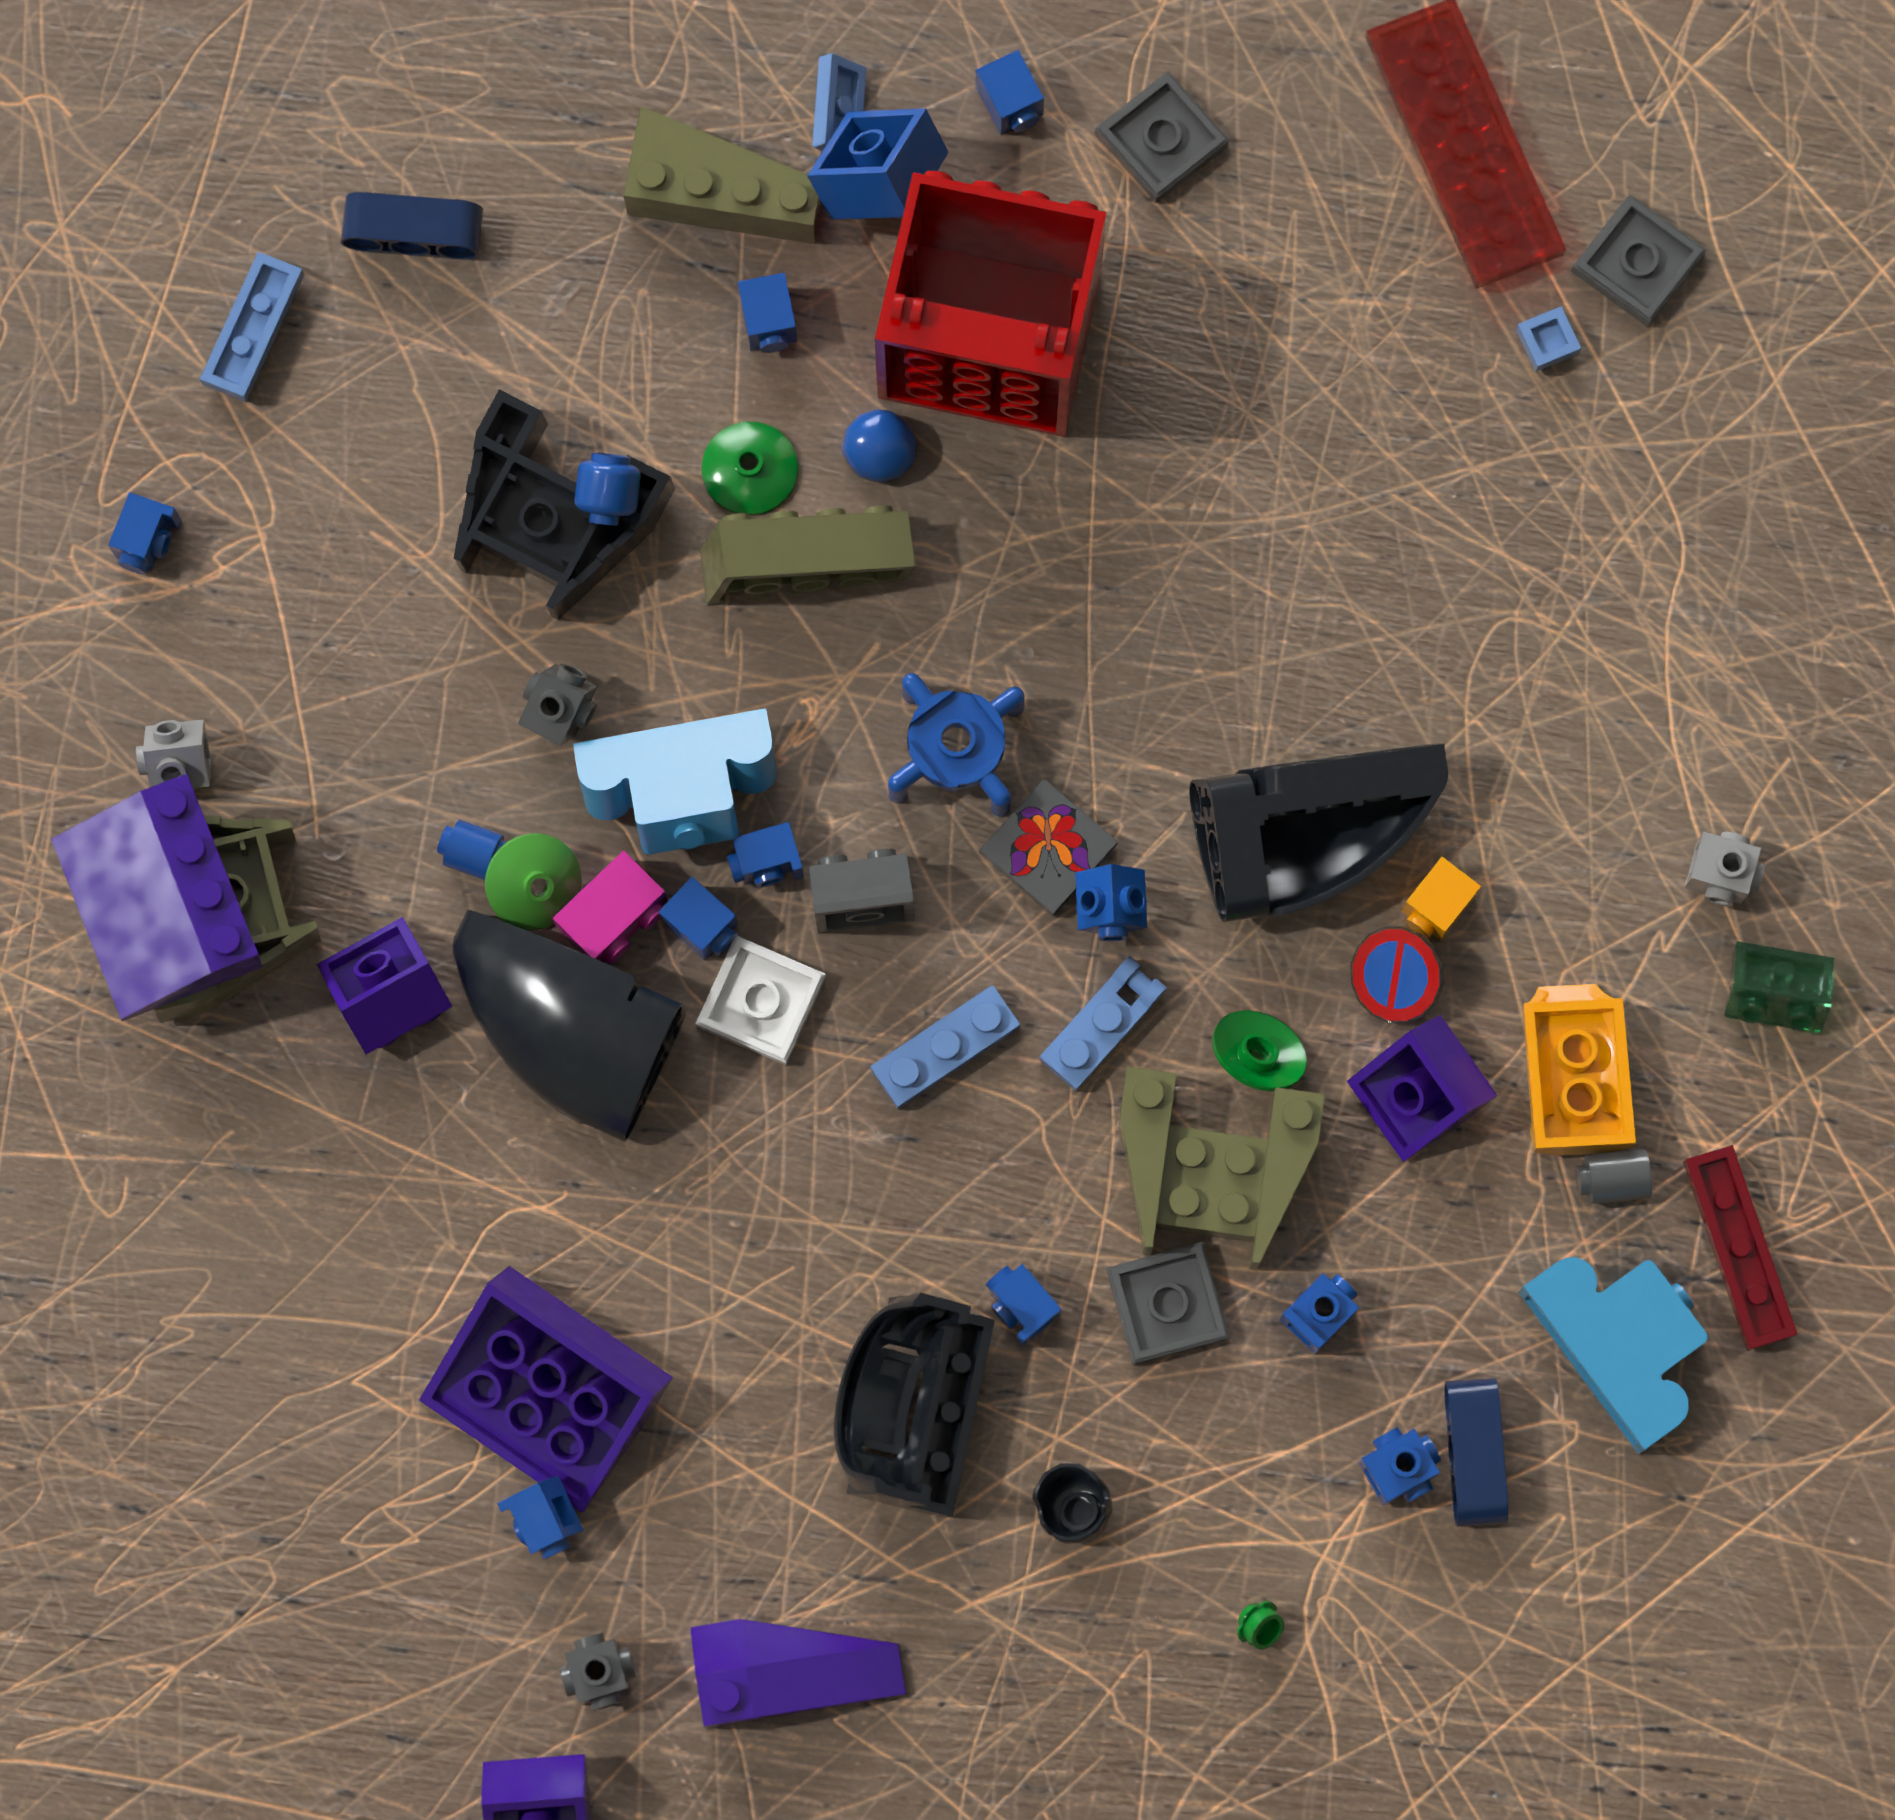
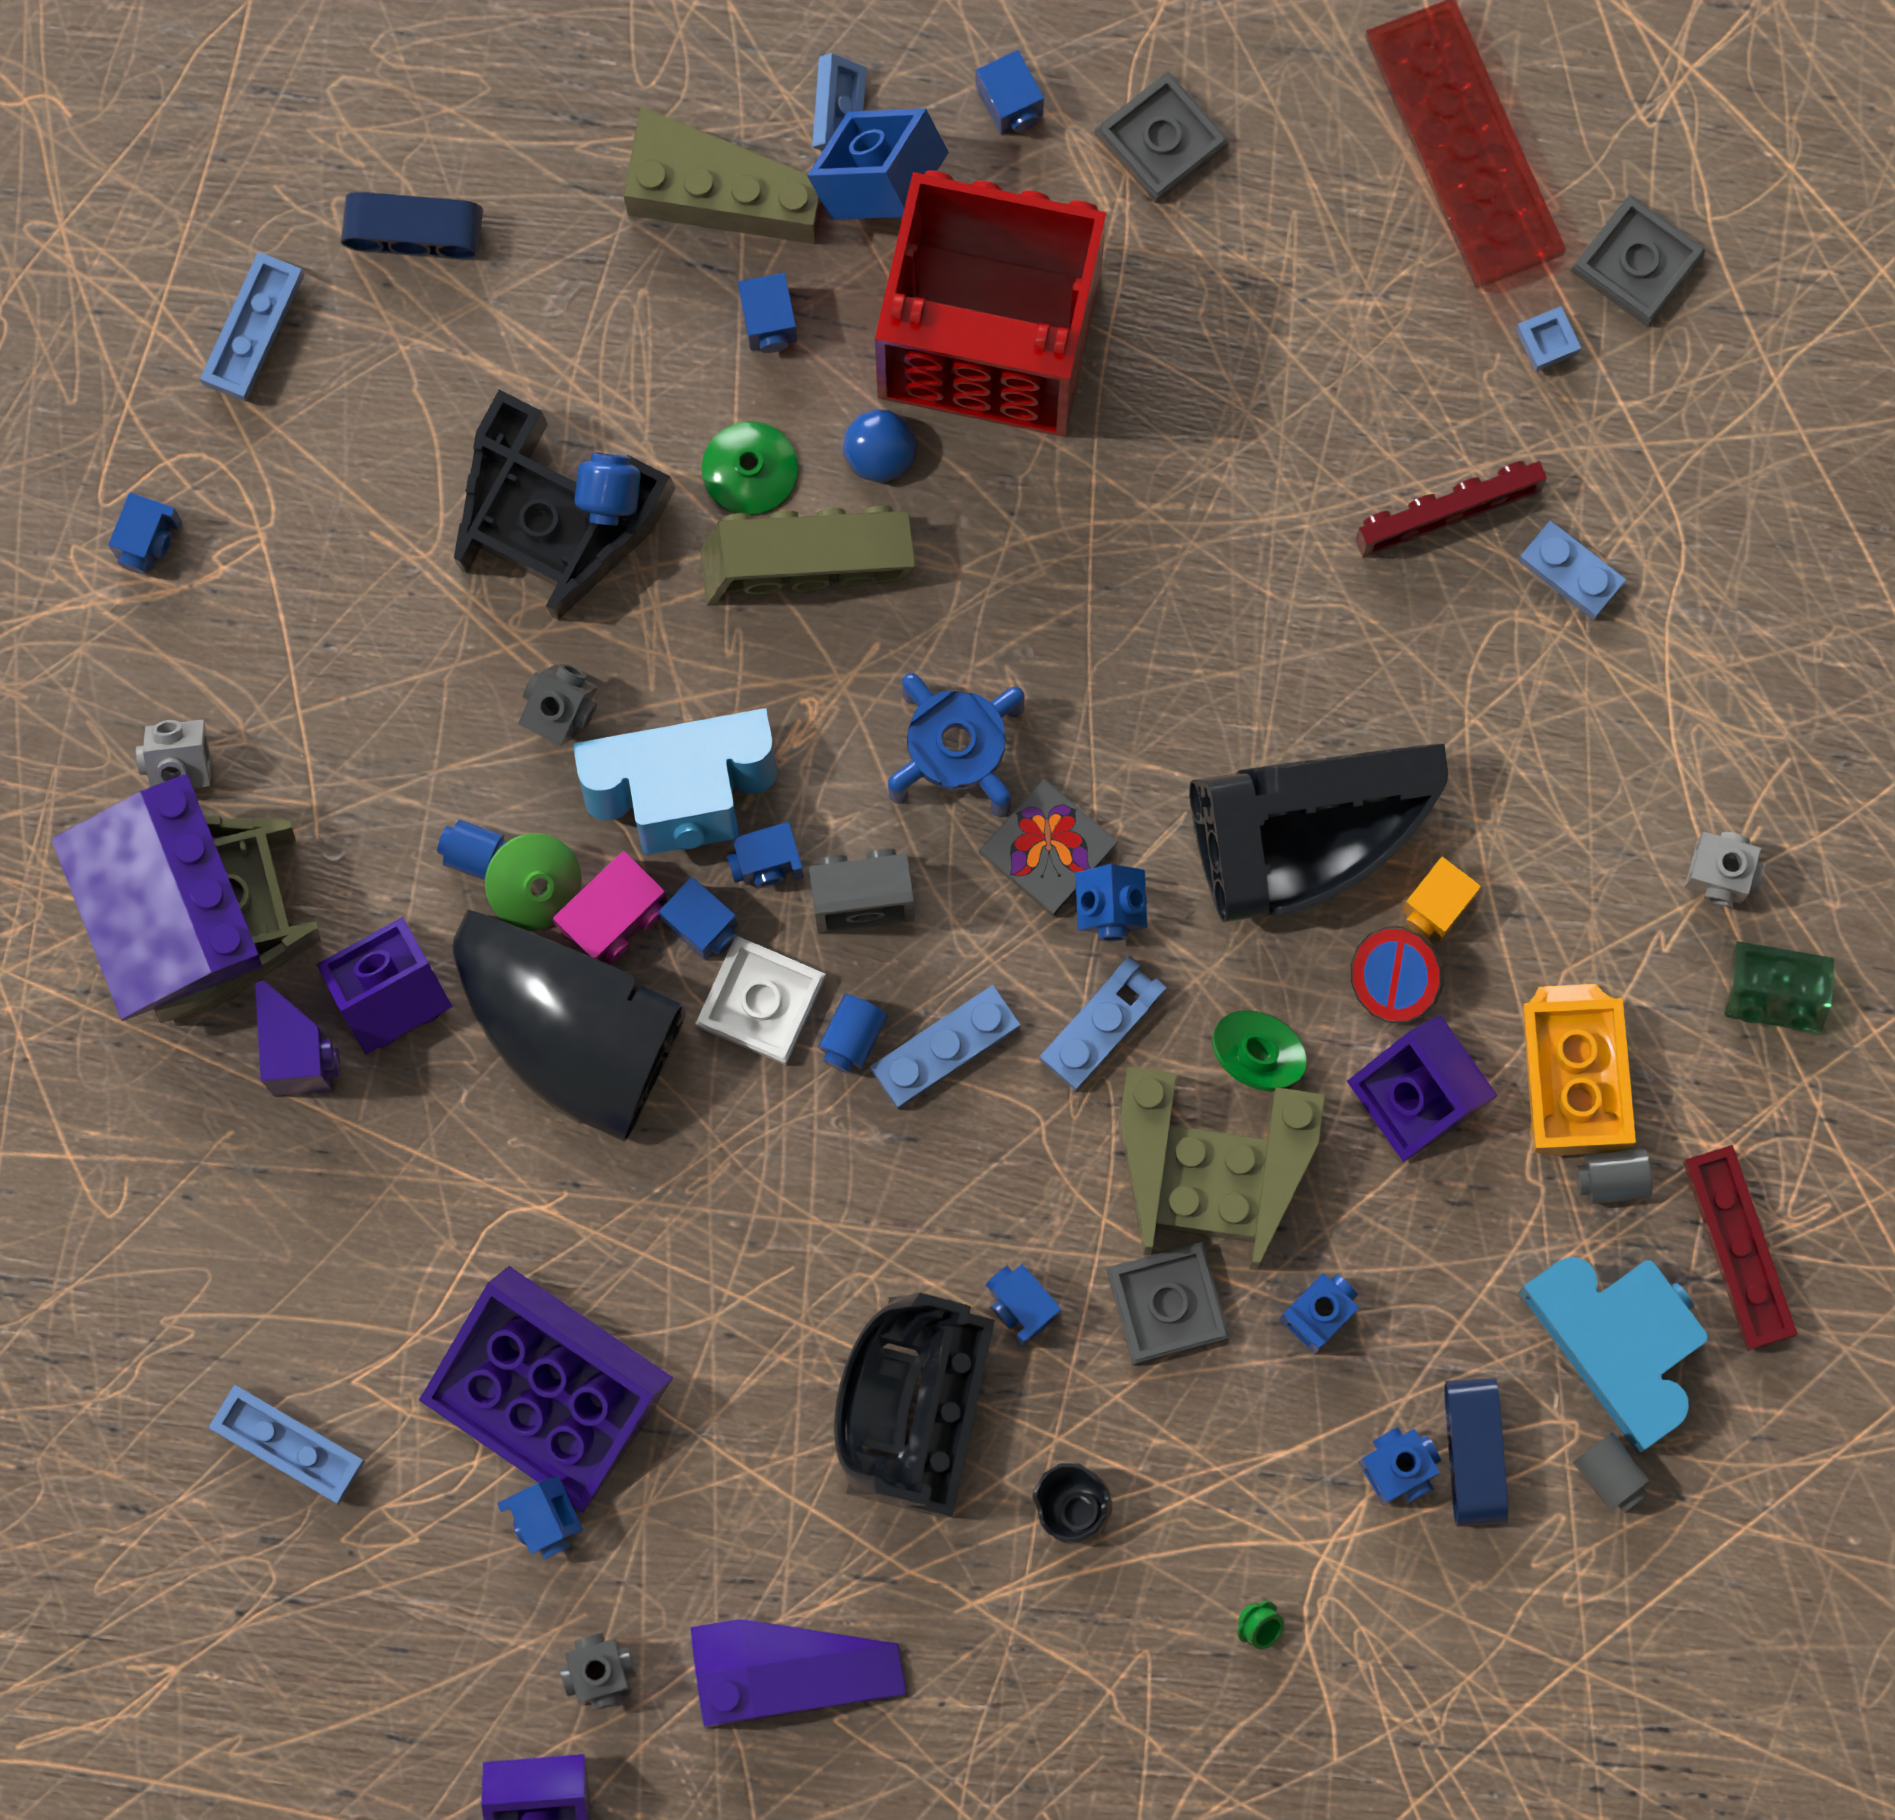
(286, 1444): none -> medium blue plate
(292, 1048): none -> dark purple slope
(852, 1033): none -> blue brick
(1467, 501): none -> dark red plate
(1572, 570): none -> medium blue plate
(1613, 1473): none -> dark grey brick

